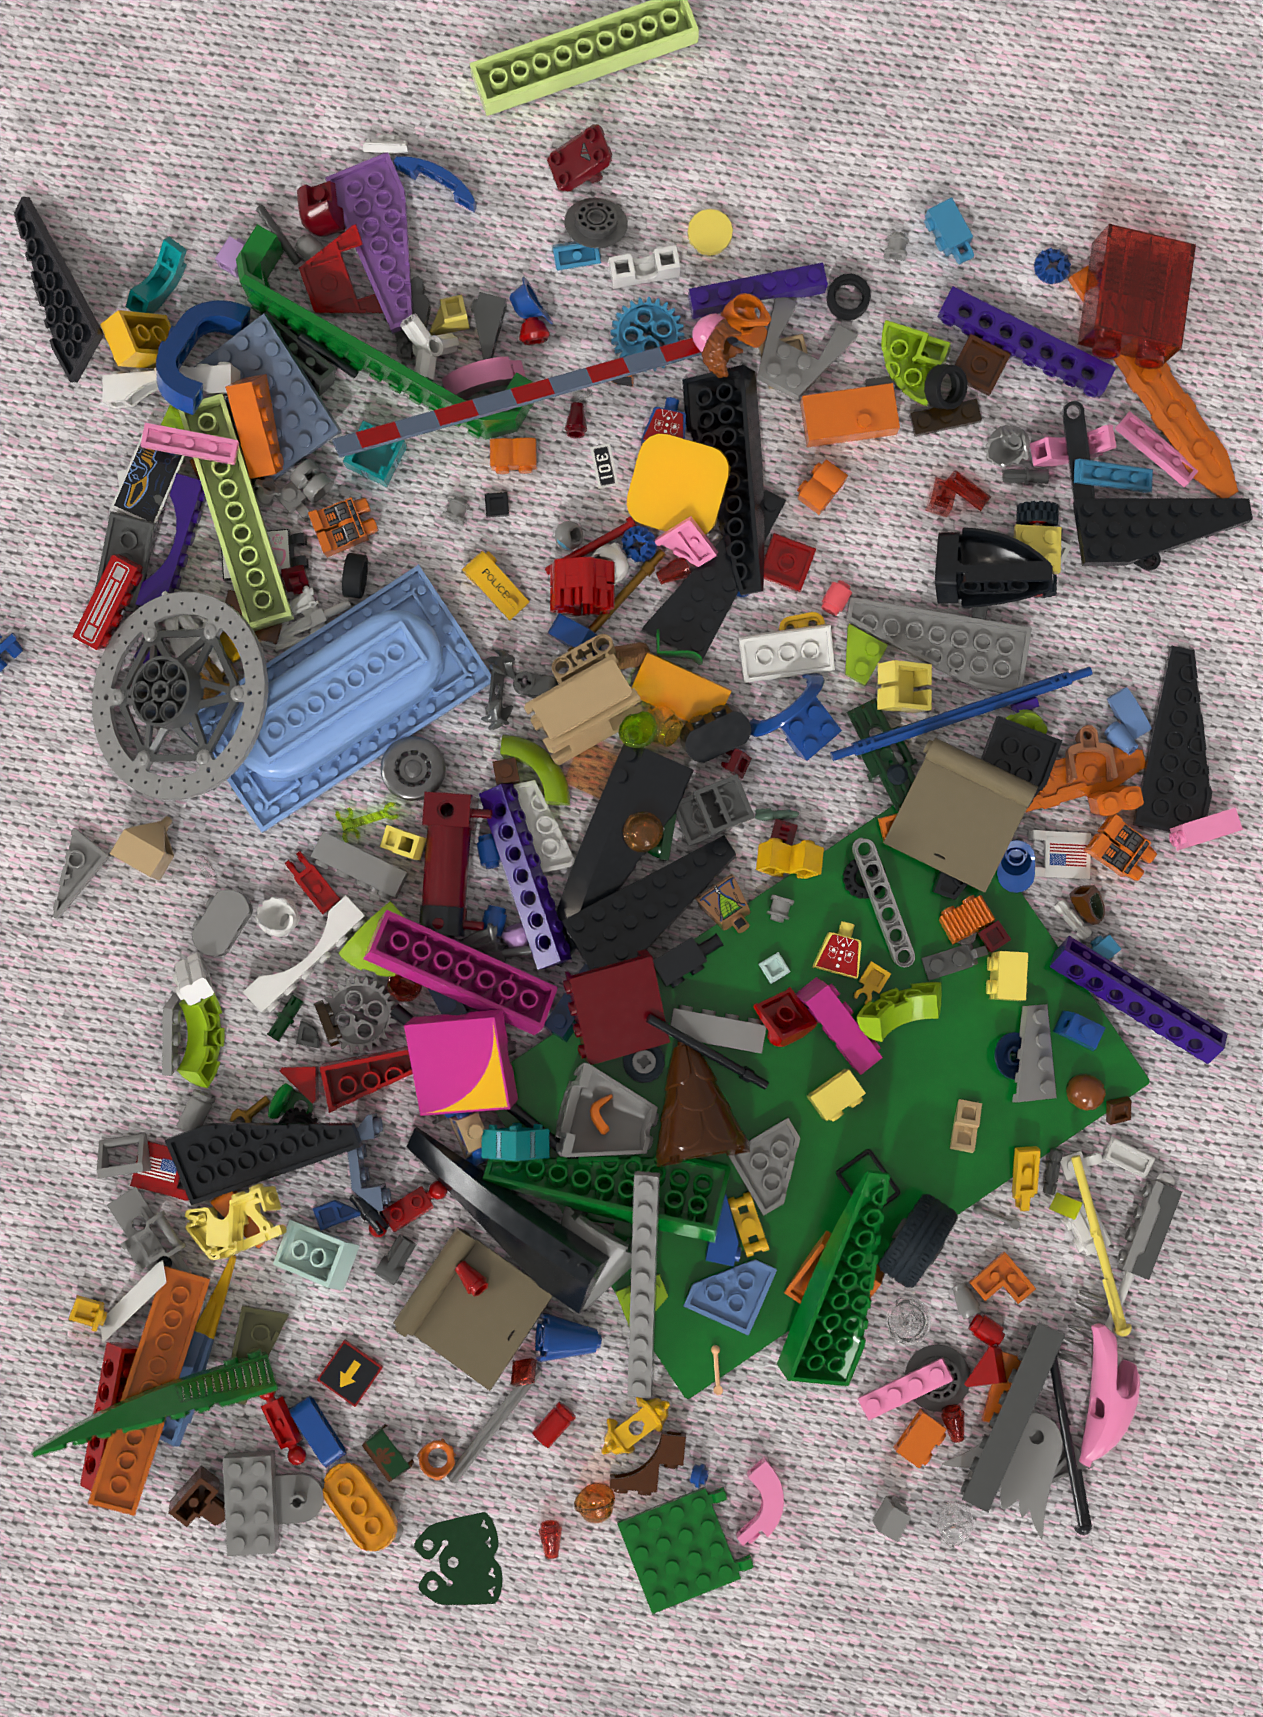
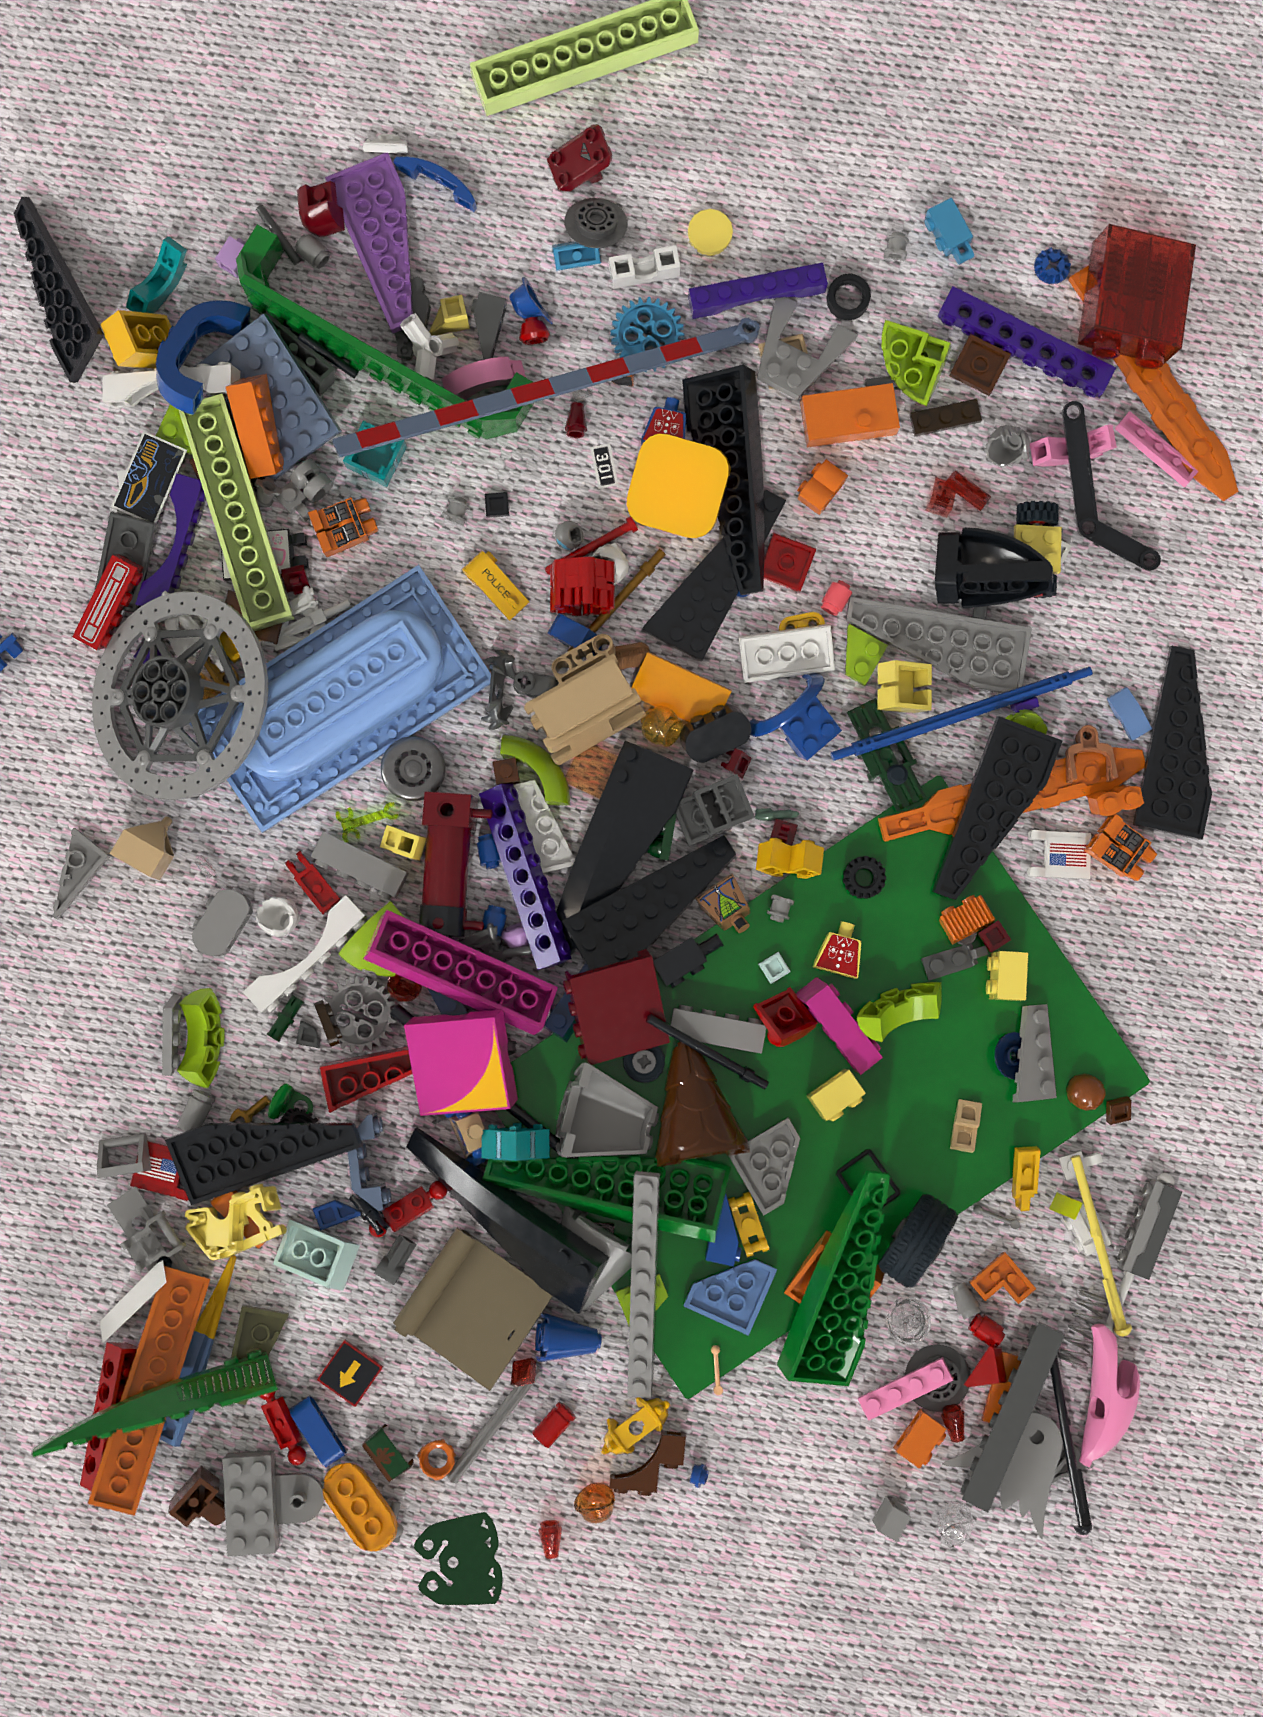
(88, 1312): yellow bracket -> none
(189, 443): bright pink plate -> none
(192, 979): white brick -> none
(305, 1080): red slope -> none
(329, 280): red wing -> none
(354, 575): black tyre -> none
(472, 1280): red cone -> none
(513, 455): orange brick -> none
(595, 1115): orange hair -> none
(638, 729): clear neon green hair -> none
(642, 535): blue gear -> none
(642, 831): clear orange helmet -> none
(673, 571): clear red cone -> none
(677, 654): green piece -> none
(681, 1549): green plate -> none
(688, 542): bright pink wing -> none
(711, 337): dark orange hair -> none
(742, 317): orange helmet -> none
(772, 1502): bright pink arch -> none
(873, 980): yellow plate -> none
(880, 904): light grey beam -> none
(933, 386): black tyre -> none
(960, 812): dark tan door -> none
(1017, 867): blue piece -> none
(1025, 476): dark grey axle -> none
(1052, 1171): dark grey axle -> none
(1073, 919): white axle -> none
(1079, 1030): blue torso -> none
(1088, 903): reddish brown rock -> none
(1105, 946): dark azure plate -> none
(1113, 475): dark azure tile -> none
(1120, 737): medium blue cone -> none
(1128, 1158): white tile -> none
(1137, 528): black wing -> none
(1138, 1000): dark purple brick -> none
(1205, 829): bright pink window -> none

